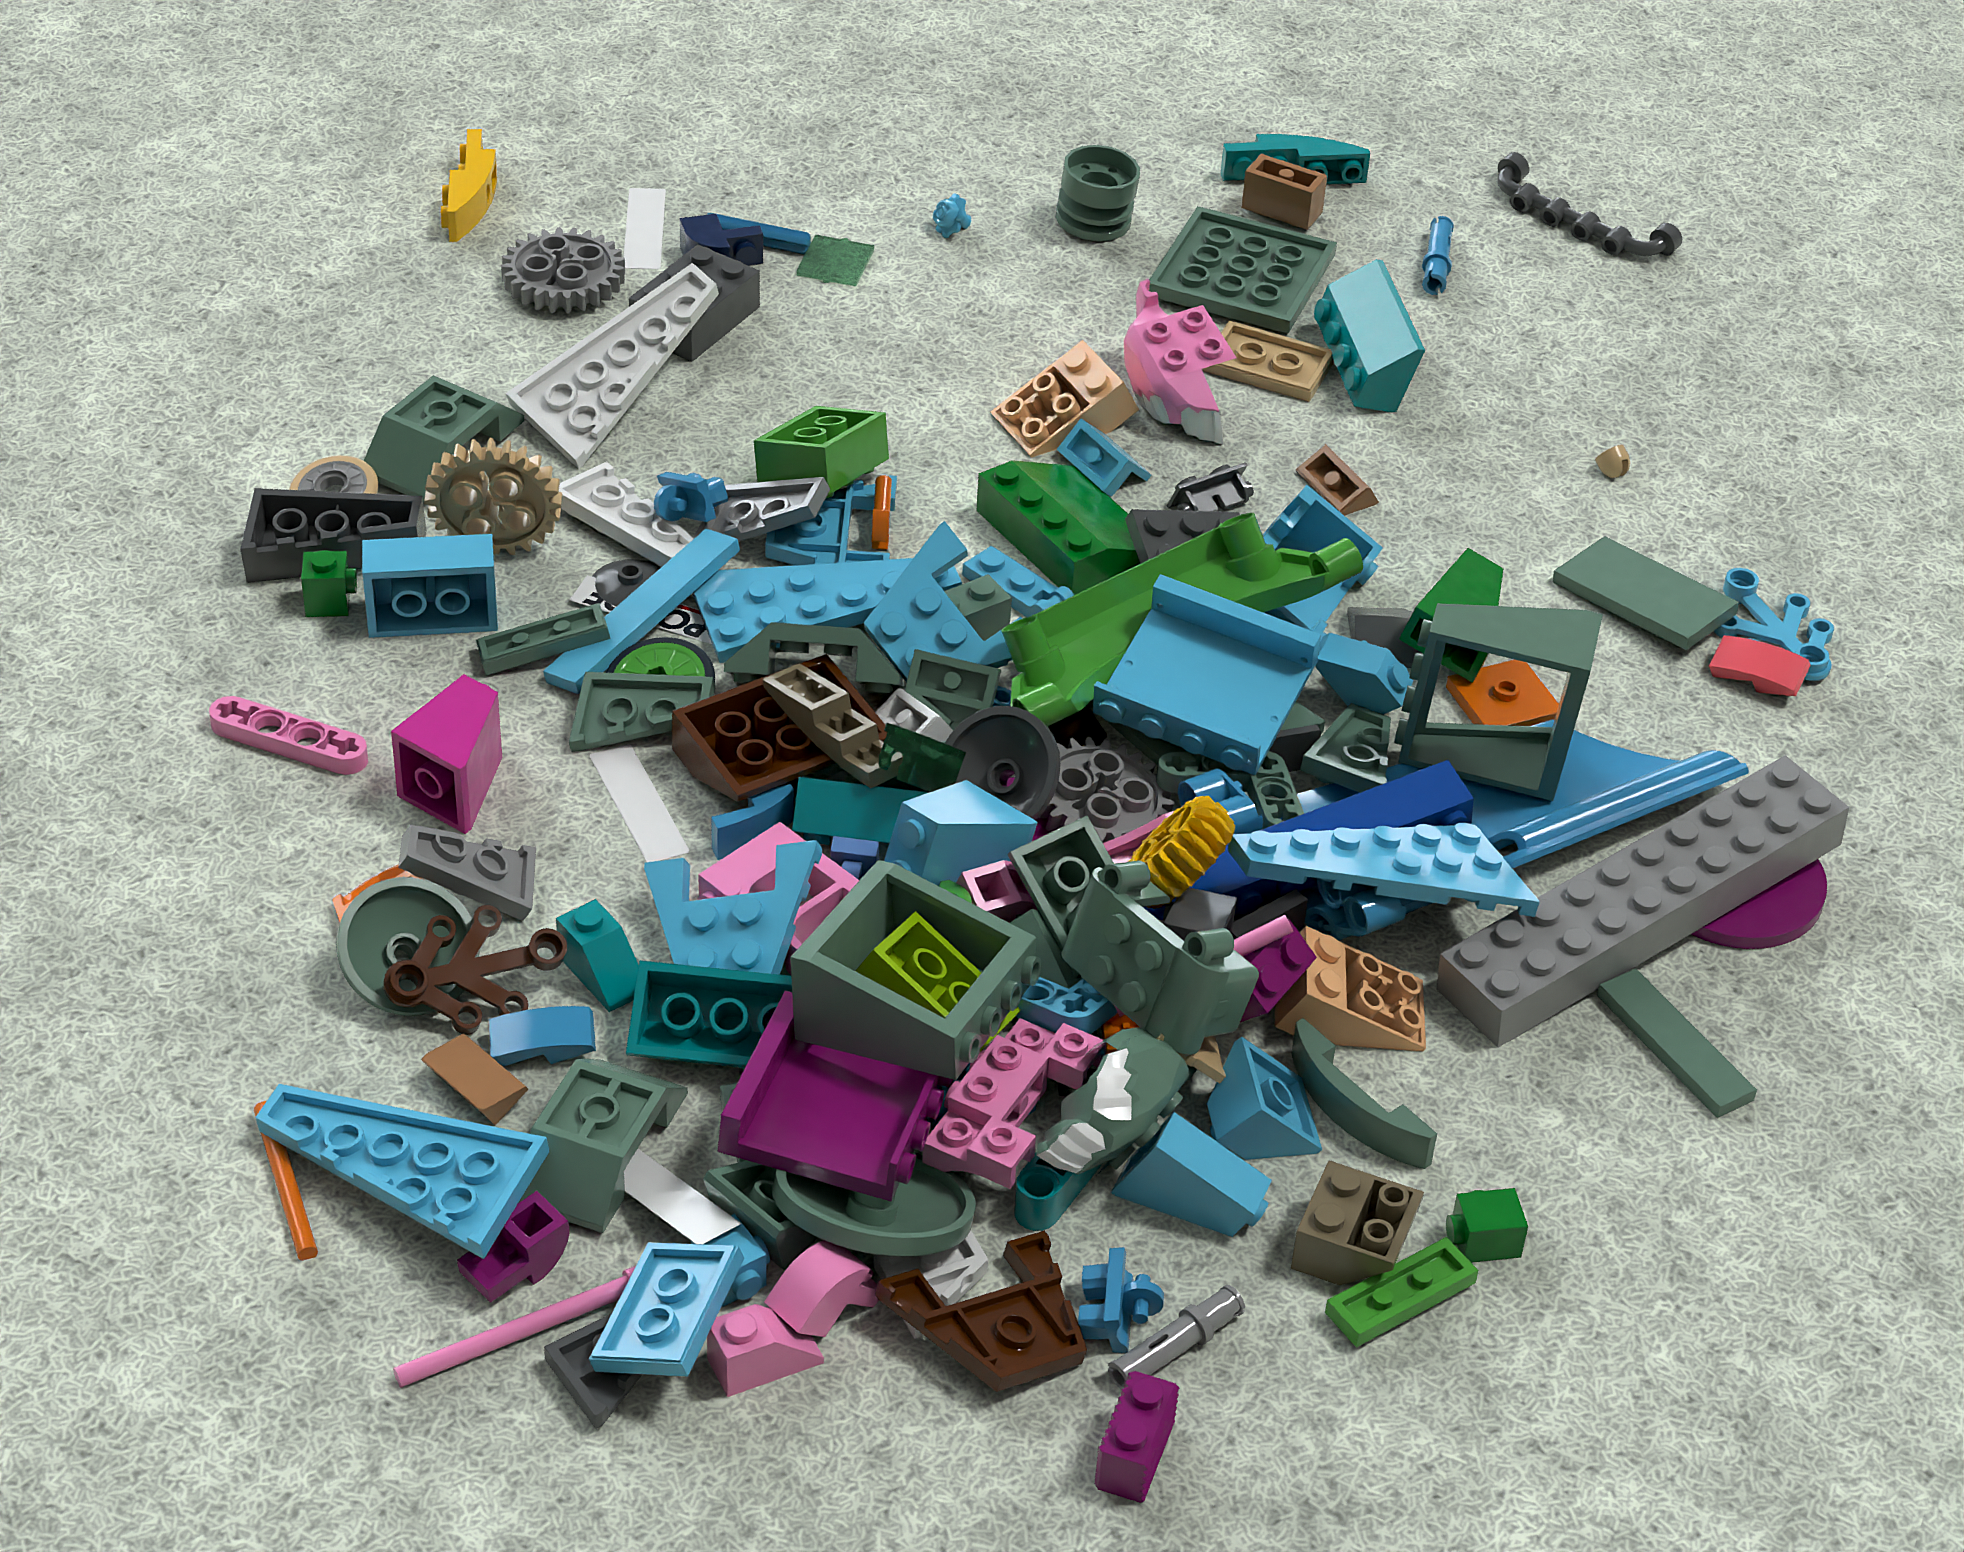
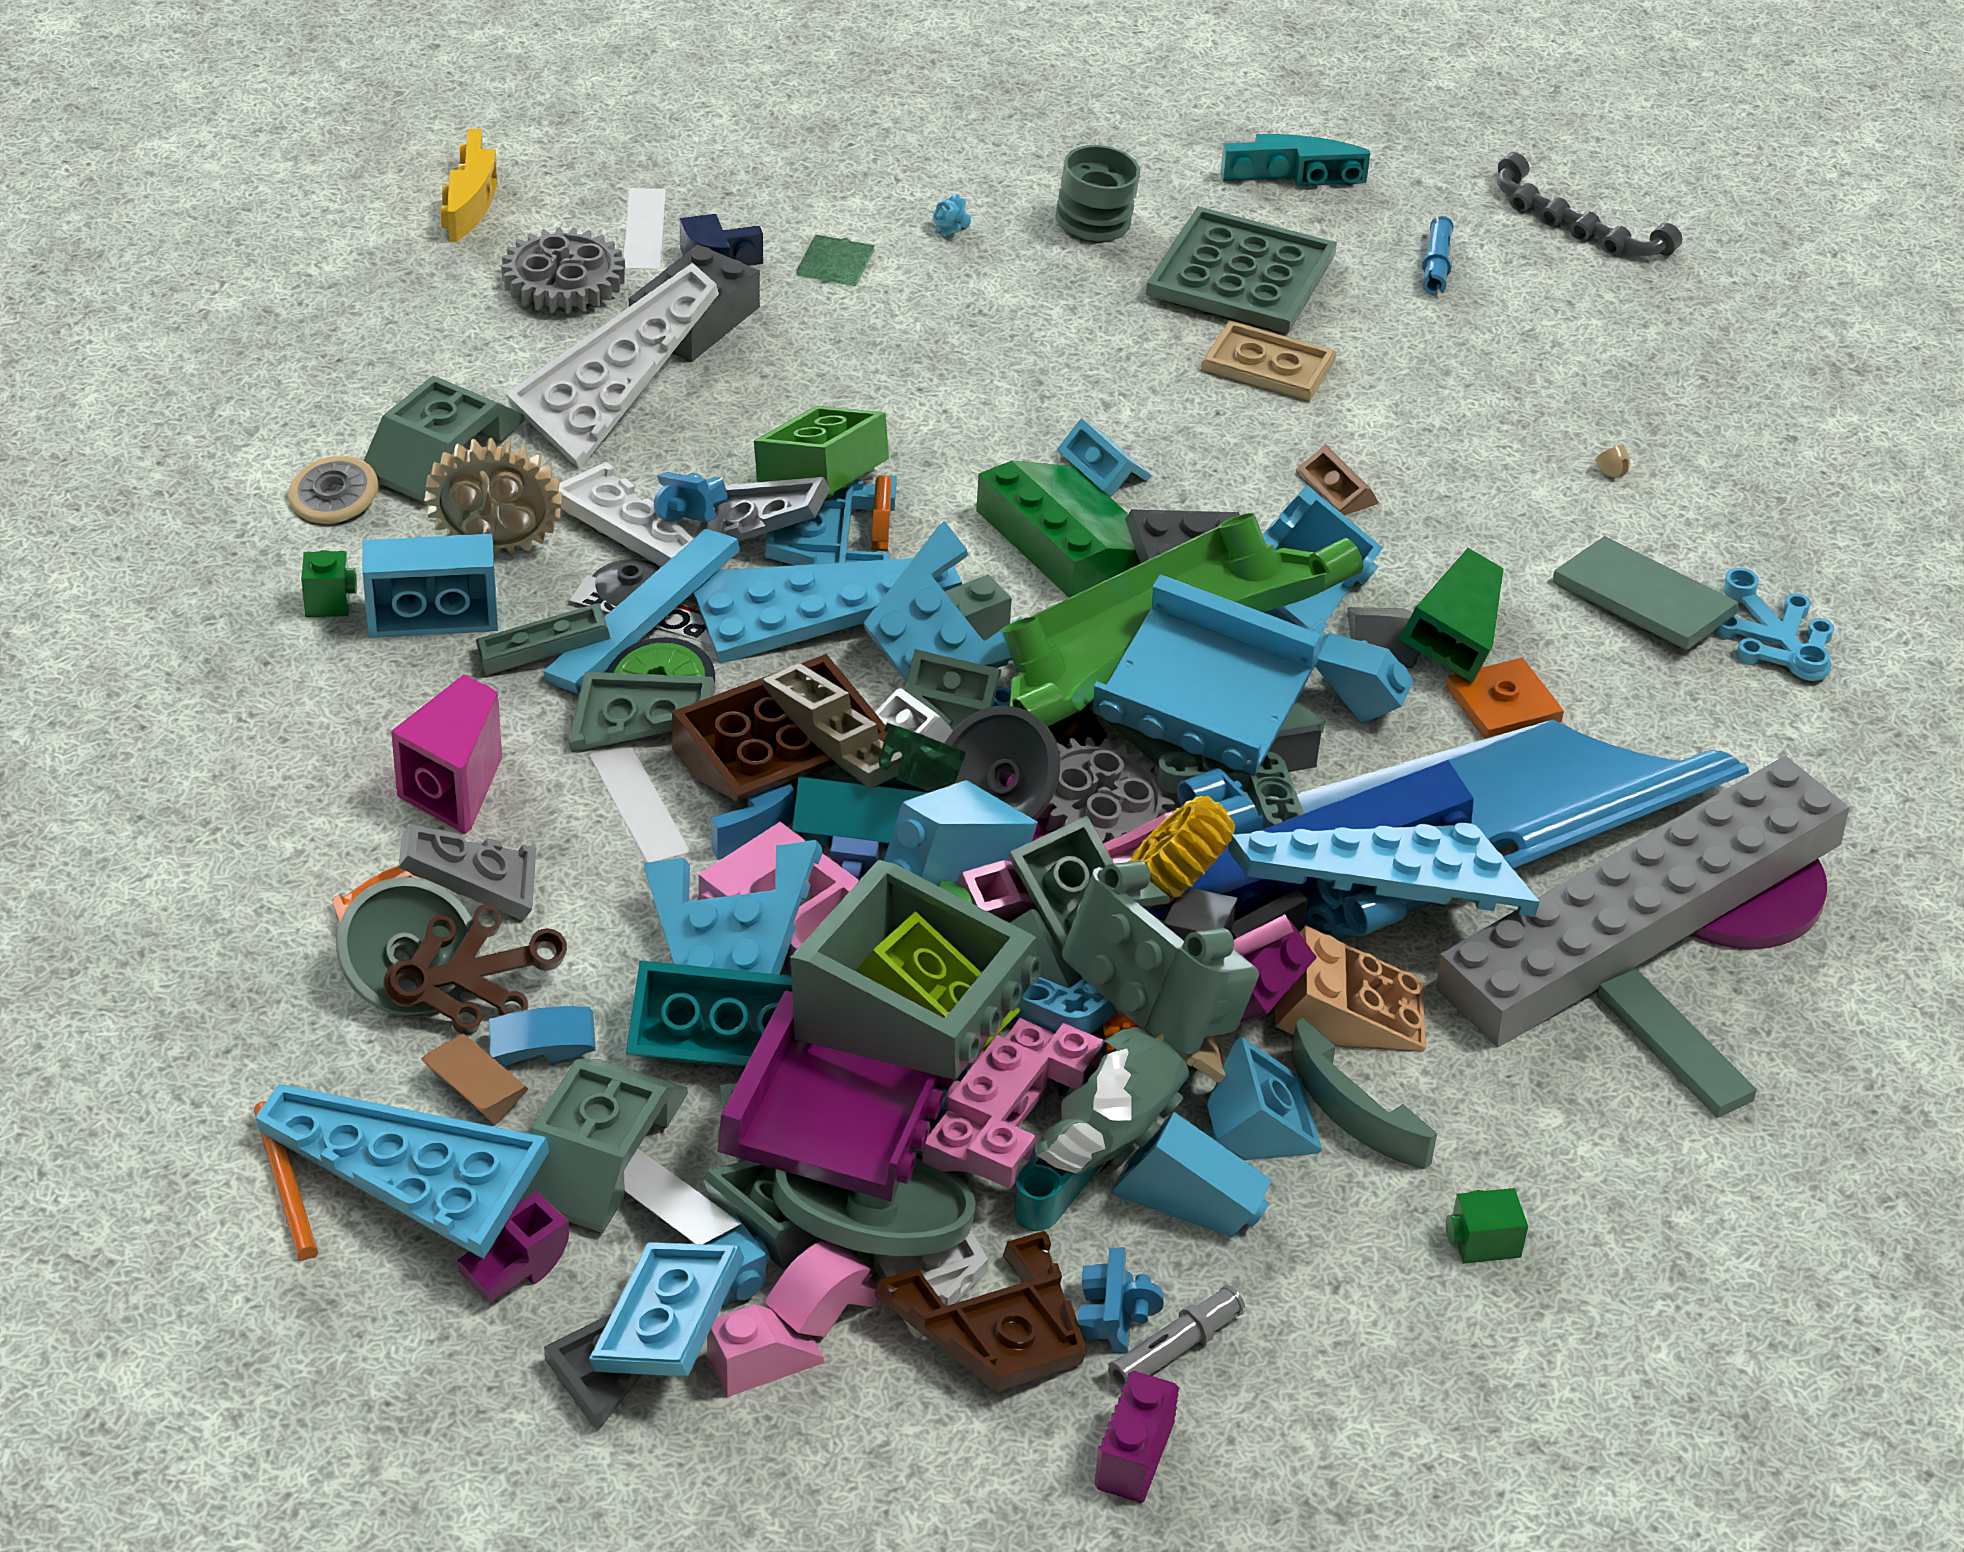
(299, 521): dark grey wedge -> none
(335, 751): bright pink beam -> none
(511, 1331): bright pink bar -> none
(599, 954): teal slope -> none
(759, 654): sand green slope -> none
(773, 236): dark azure axle -> none
(1028, 590): medium azure plate -> none
(1061, 395): light nougat slope -> none
(1167, 361): bright pink animal -> none
(1222, 483): dark grey hinge -> none
(1284, 191): medium nougat brick -> none
(1351, 750): sand green wing -> none
(1353, 1225): dark tan slope -> none
(1370, 336): slope -> none
(1402, 1293): bright green plate -> none
(1500, 755): sand green windscreen -> none
(1766, 665): coral slope -> none

